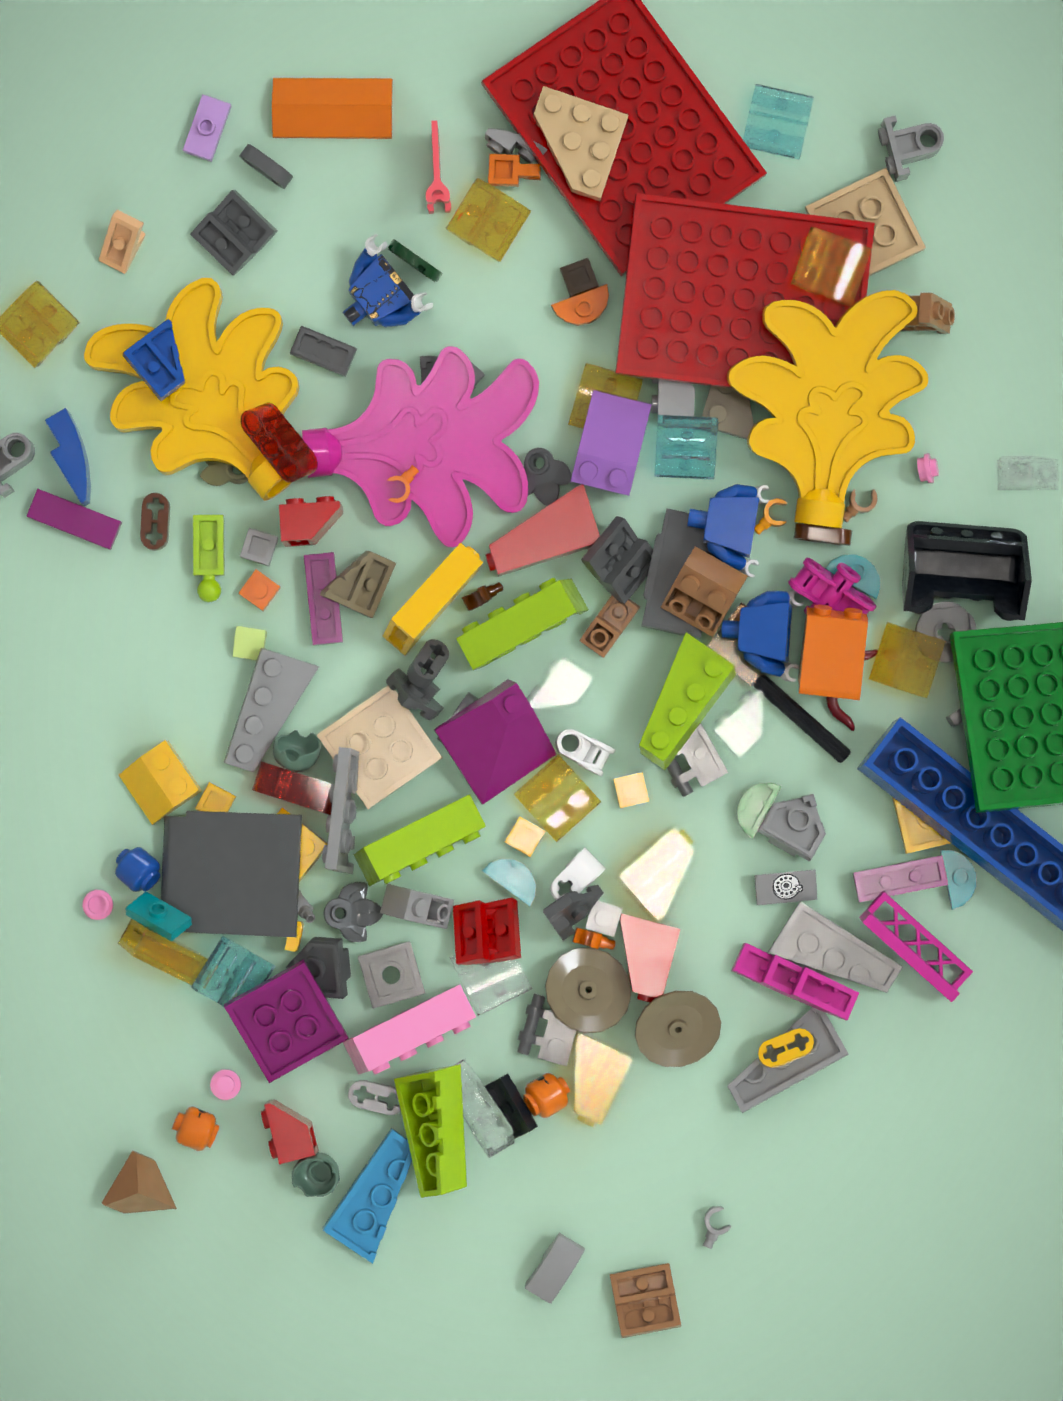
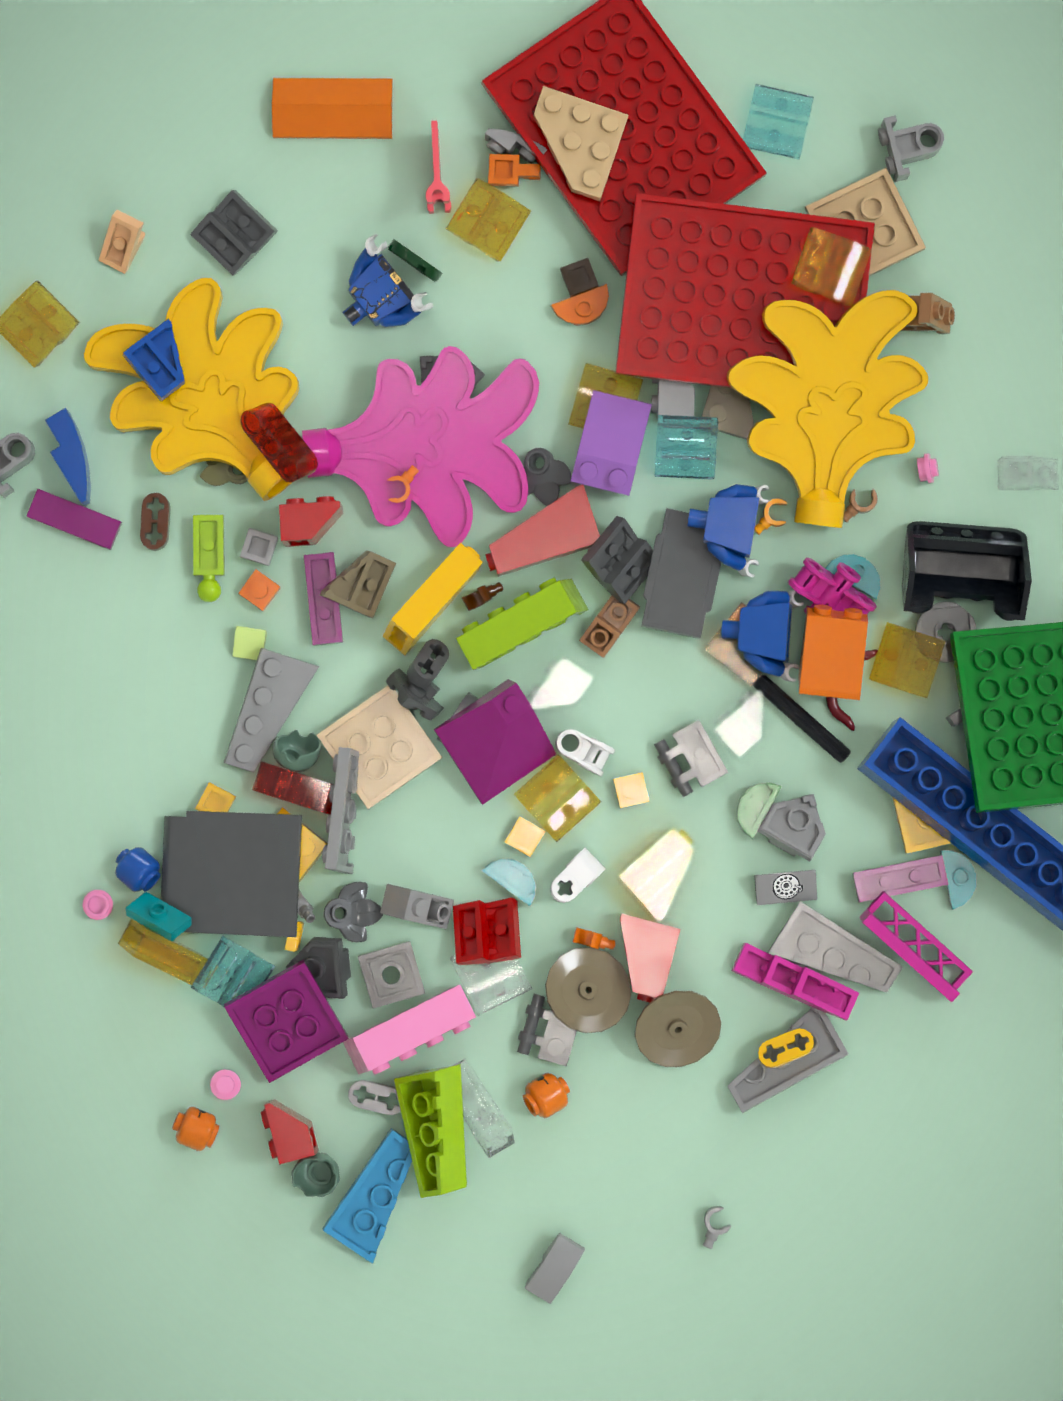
(139, 1187): medium nougat slope -> none
(160, 782): yellow slope -> none
(207, 128): lavender plate -> none
(266, 166): dark grey beam -> none
(323, 351): dark grey plate -> none
(420, 840): lime wedge -> none
(511, 1105): black plate -> none
(571, 909): dark grey plate -> none
(596, 1078): clear yellow slope -> none
(604, 918): plate -> none
(645, 1300): medium nougat slope -> none
(687, 696): lime wedge -> none
(704, 591): medium nougat slope -> none
(822, 534): reddish brown beam -> none

